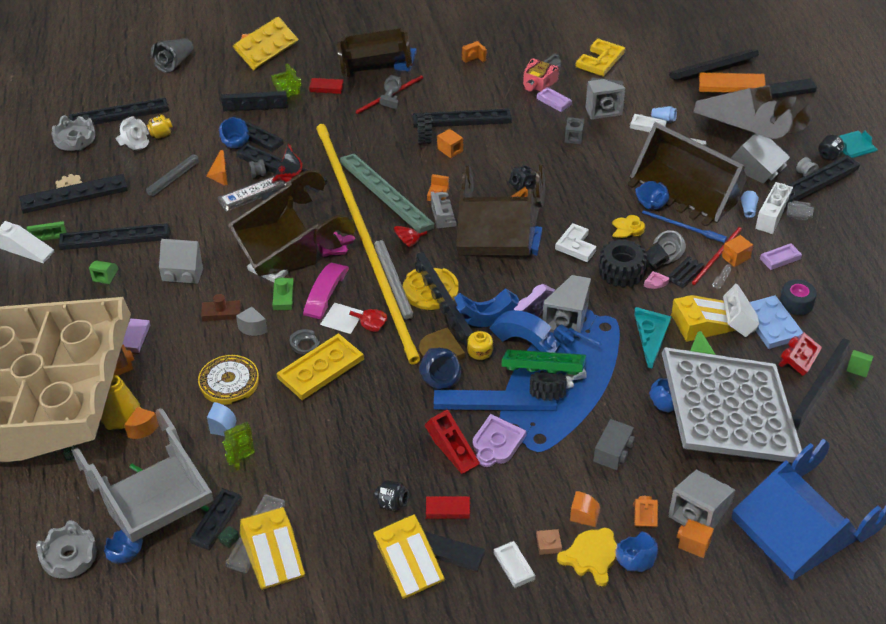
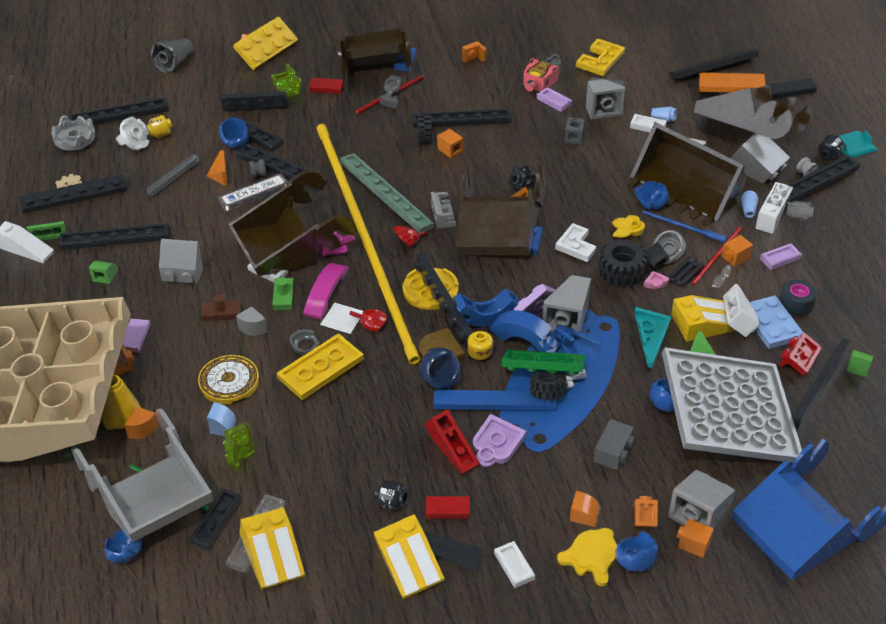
(59, 541): light grey plate -> none
(228, 537): clear green piece -> none
(289, 168): hat -> none
(394, 280): light grey axle -> none
(438, 184): orange bracket -> none
(548, 541): nougat plate -> none

